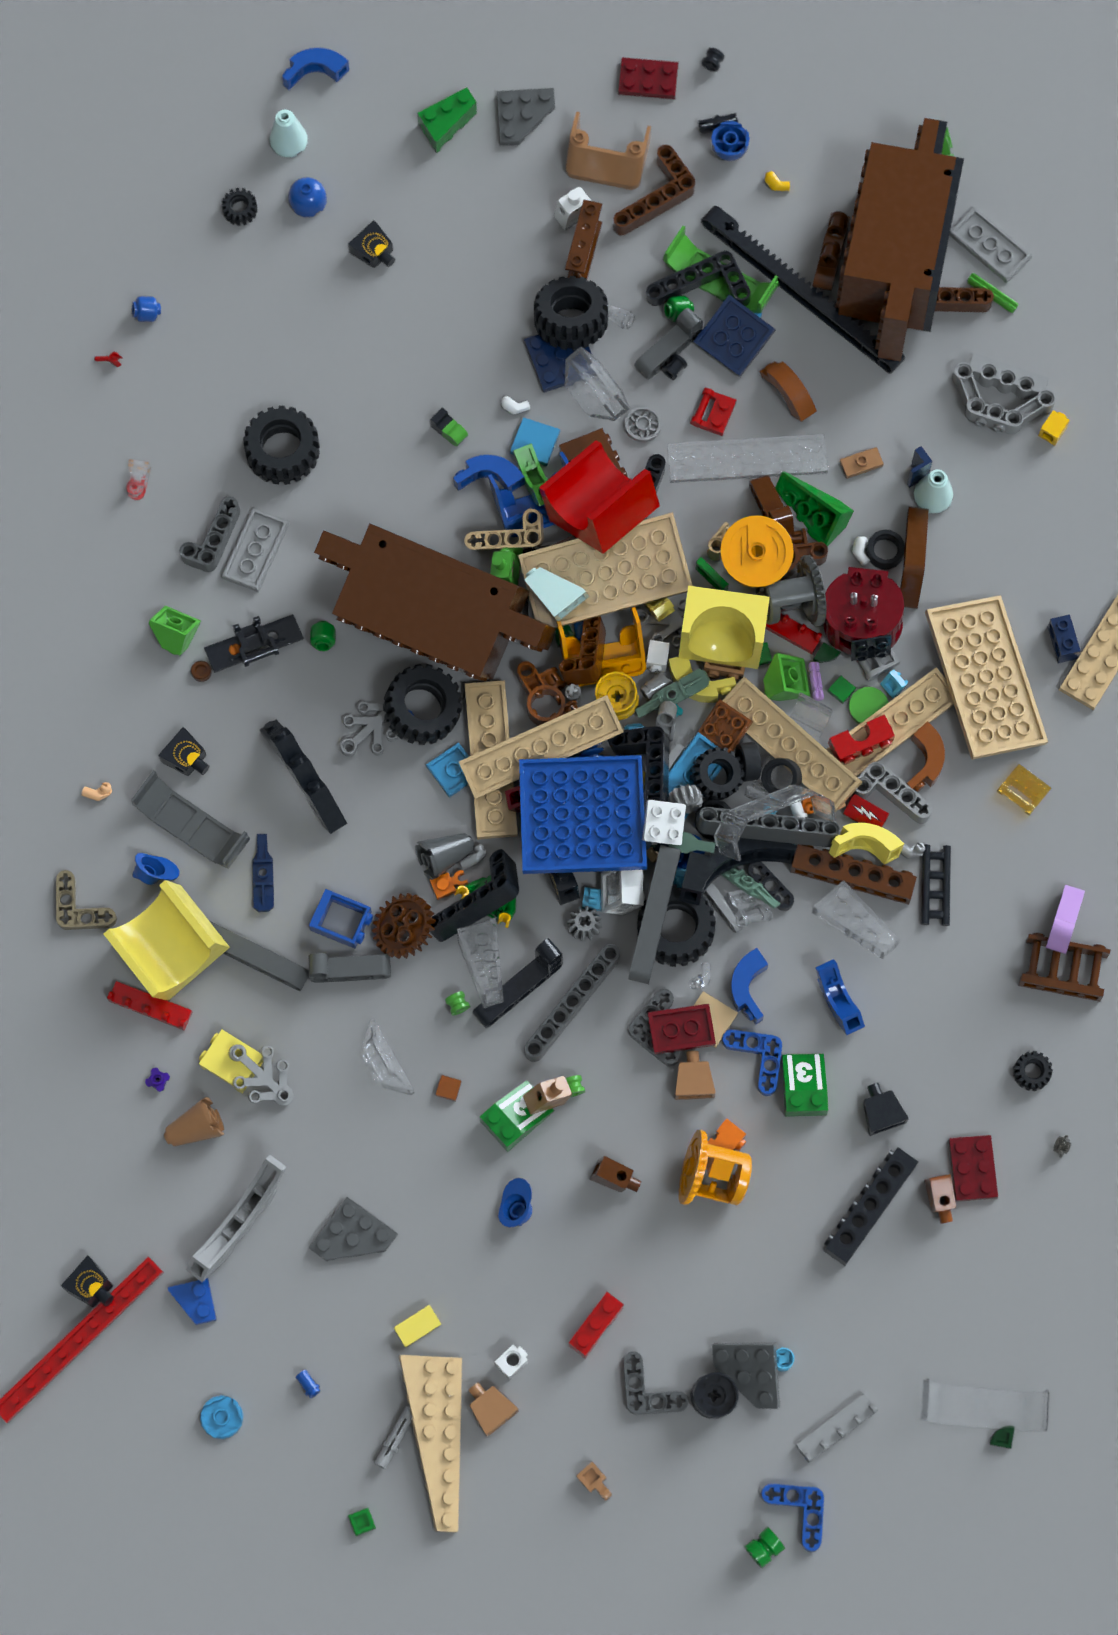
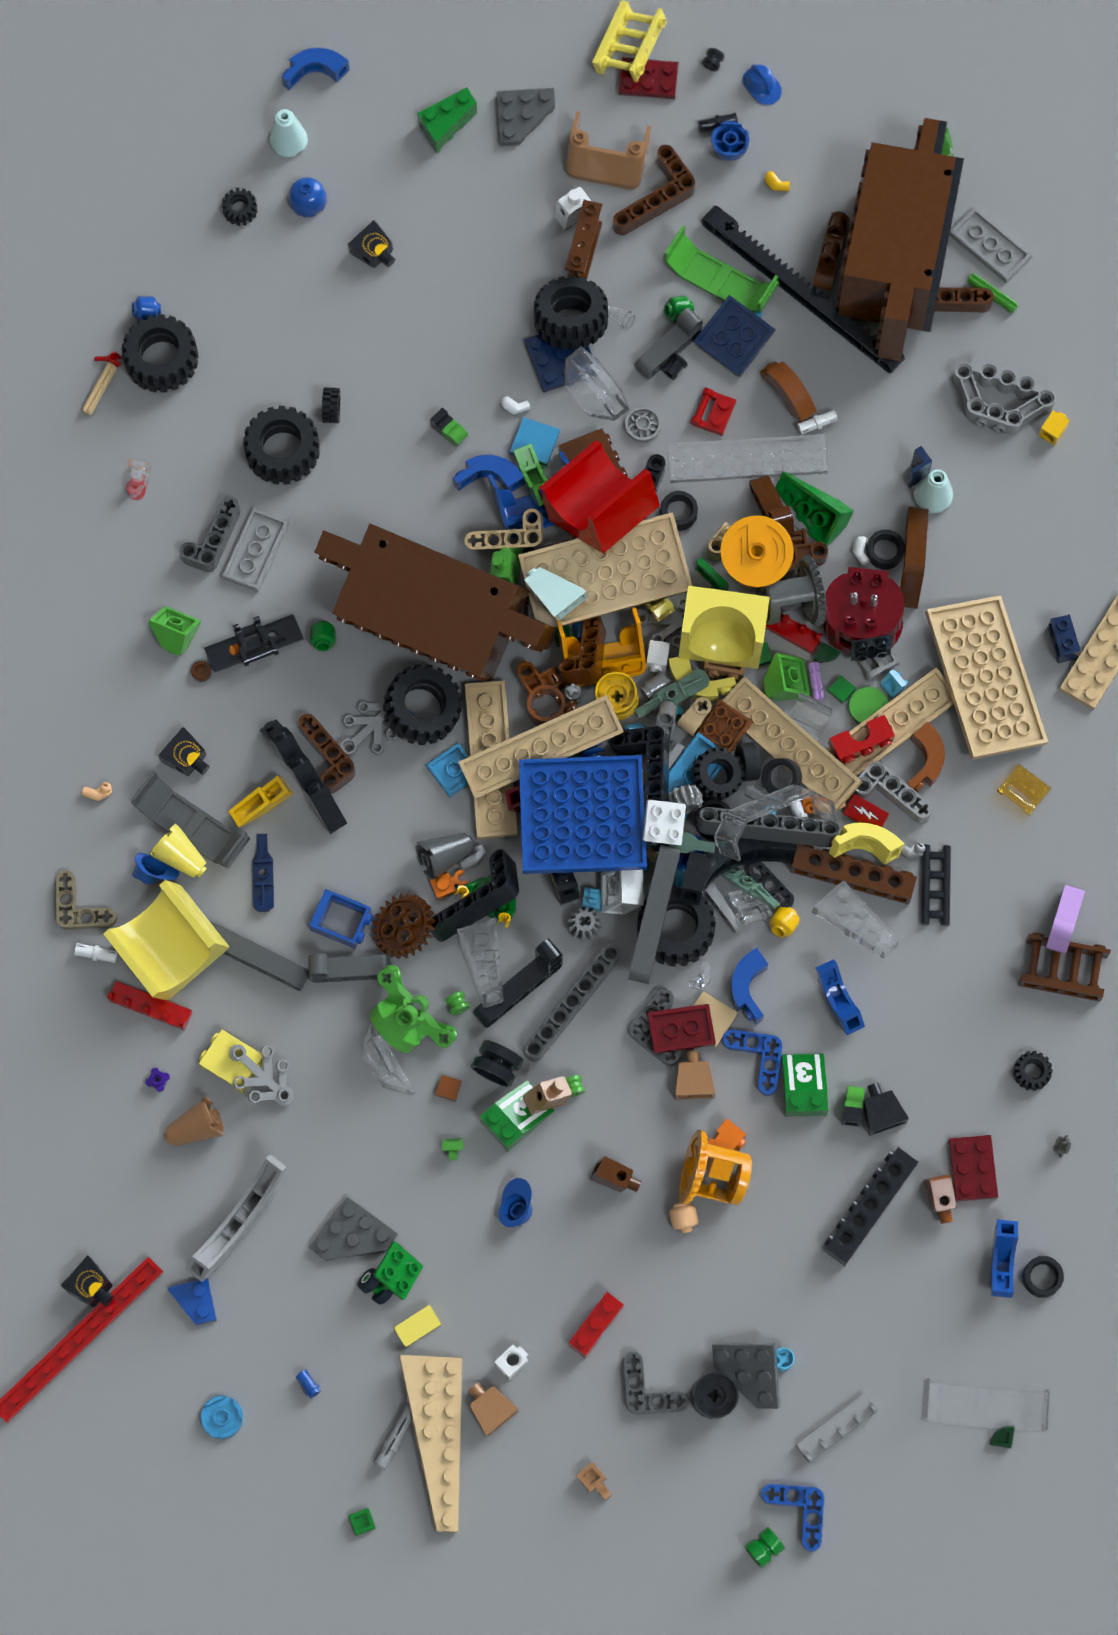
(96, 953): none -> white pin
(99, 389): none -> tan axle
(154, 331): none -> black tyre
(179, 853): none -> light yellow cone
(261, 801): none -> yellow slope
(324, 749): none -> reddish brown beam
(331, 405): none -> black tyre
(393, 1275): none -> green plate
(401, 1022): none -> bright green piece
(453, 1145): none -> bright green tile
(497, 1063): none -> black wheel
(617, 29): none -> light yellow fence
(683, 1217): none -> light nougat head
(684, 497): none -> black tyre
(693, 718): none -> tan piece
(701, 278): black beam -> none
(762, 84): none -> blue piece
(784, 922): none -> yellow head
(817, 422): none -> white pin
(853, 1106): none -> leg
(861, 462): medium nougat plate -> none
(1003, 1258): none -> blue arch
(1059, 1276): none -> black tyre

